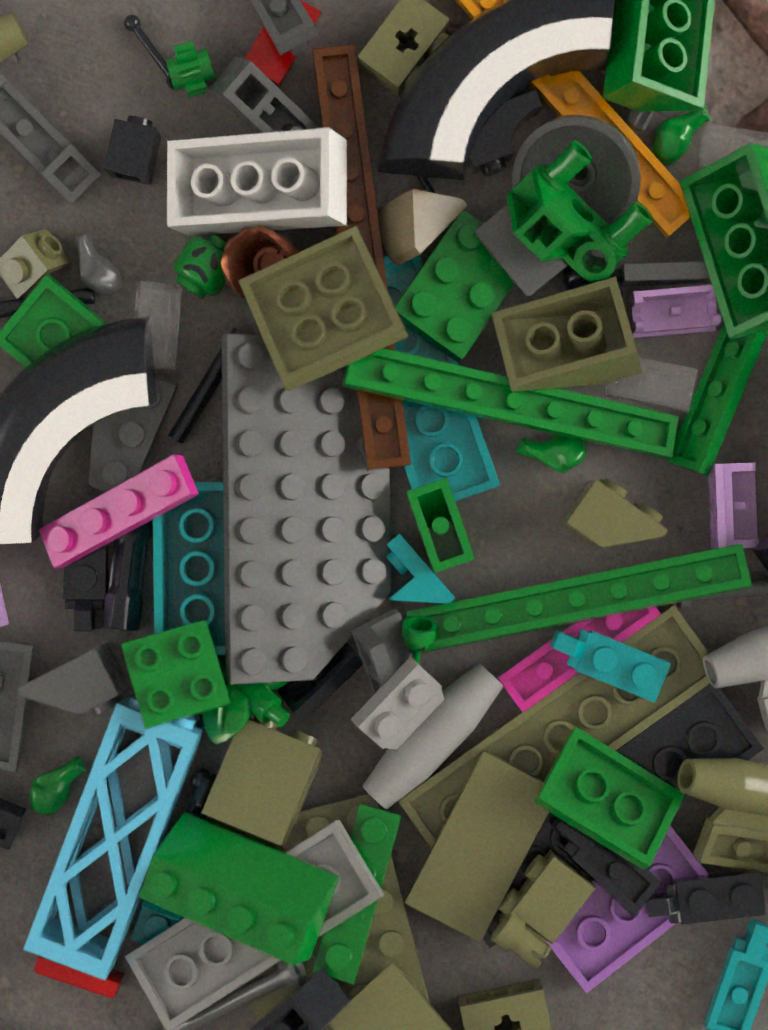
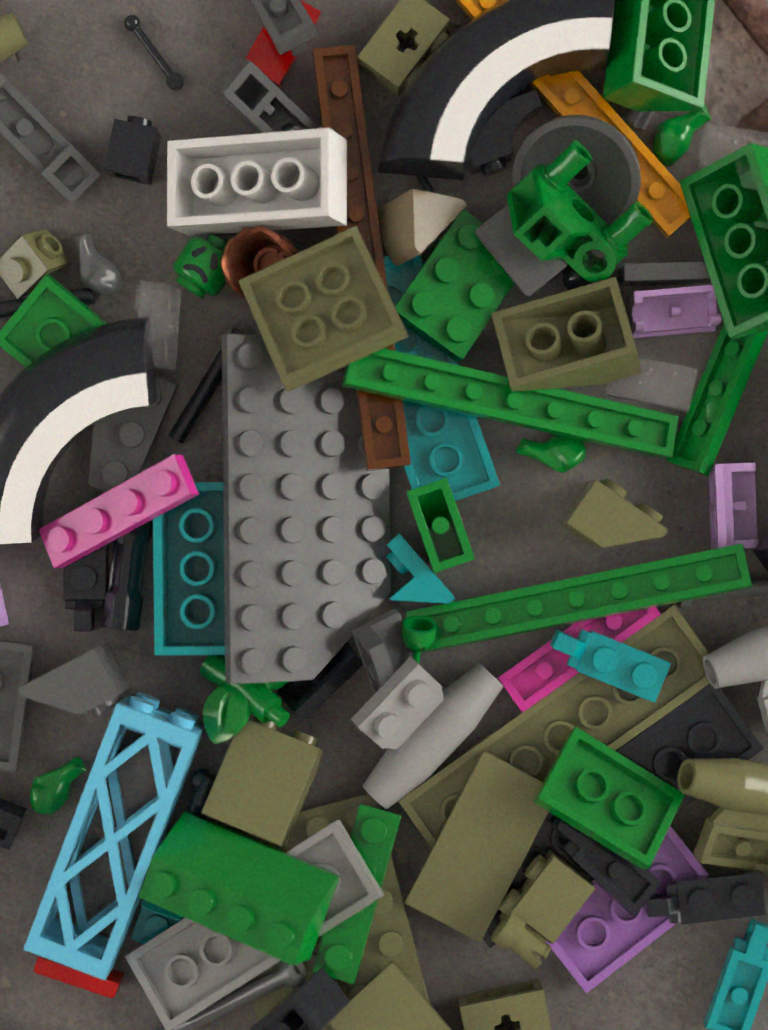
(175, 674): green plate -> none
(190, 69): green gear -> none

